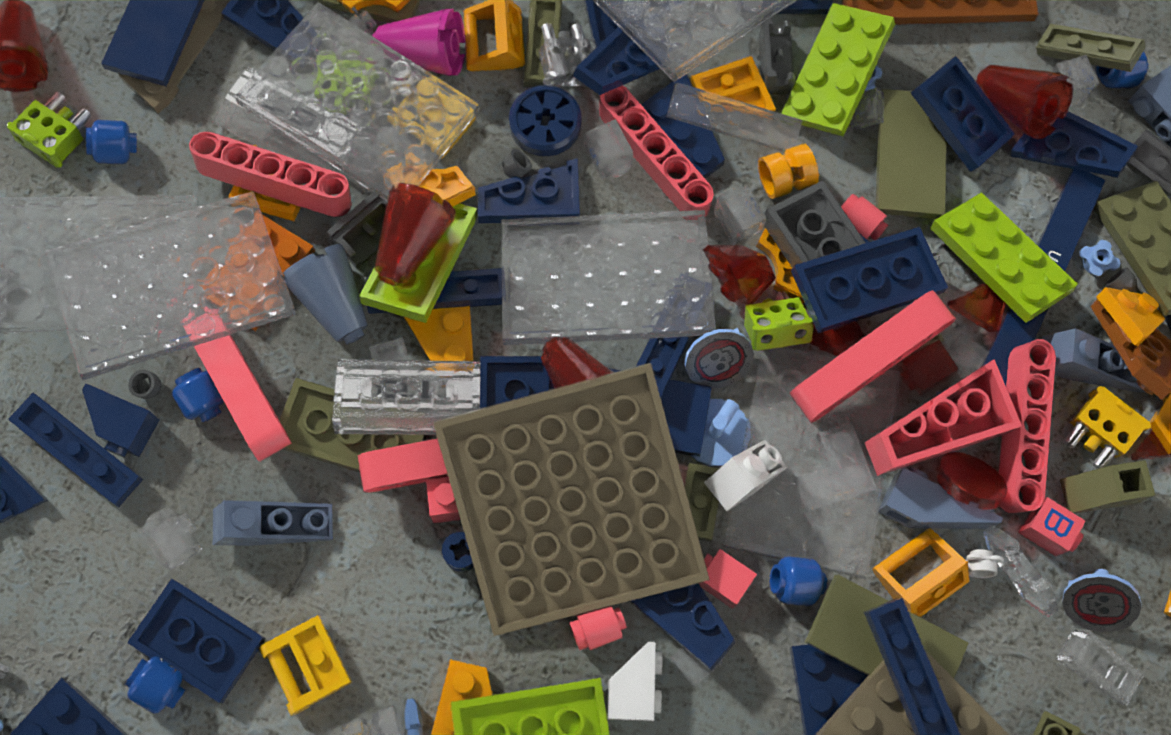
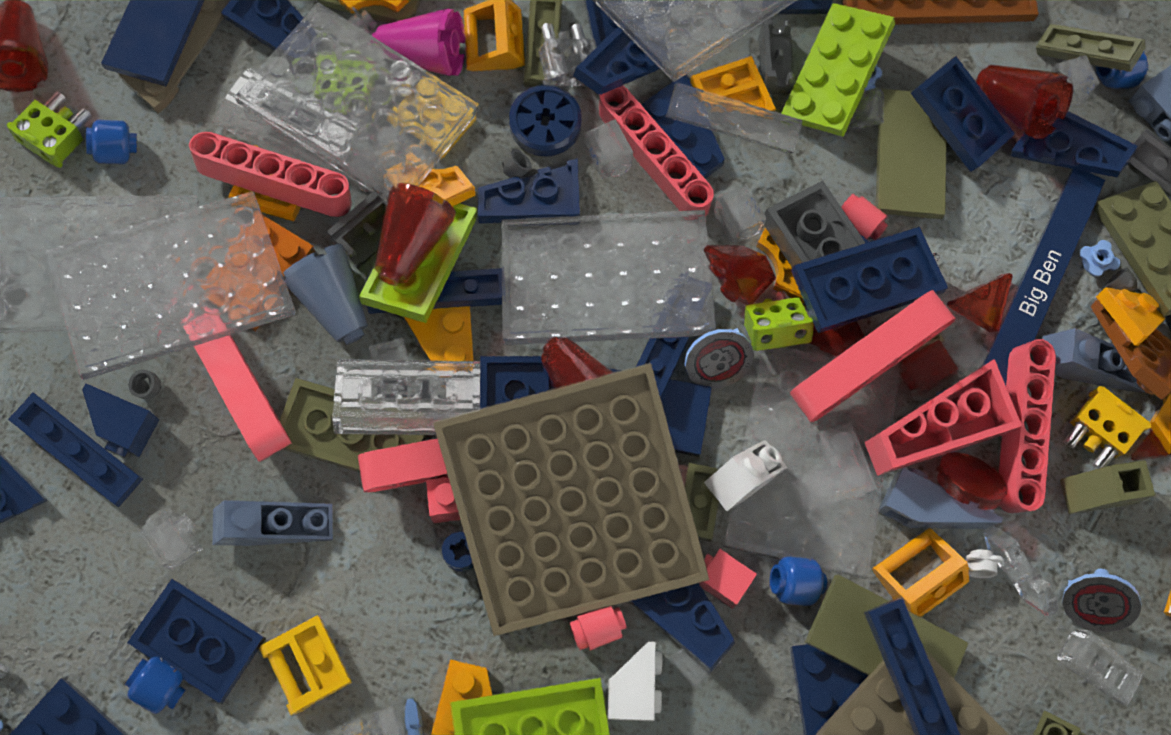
(197, 395): blue head -> none
(722, 433): light blue shield -> none
(783, 172): light orange wheel -> none
(1003, 257): lime plate -> none
(1053, 528): coral brick -> none

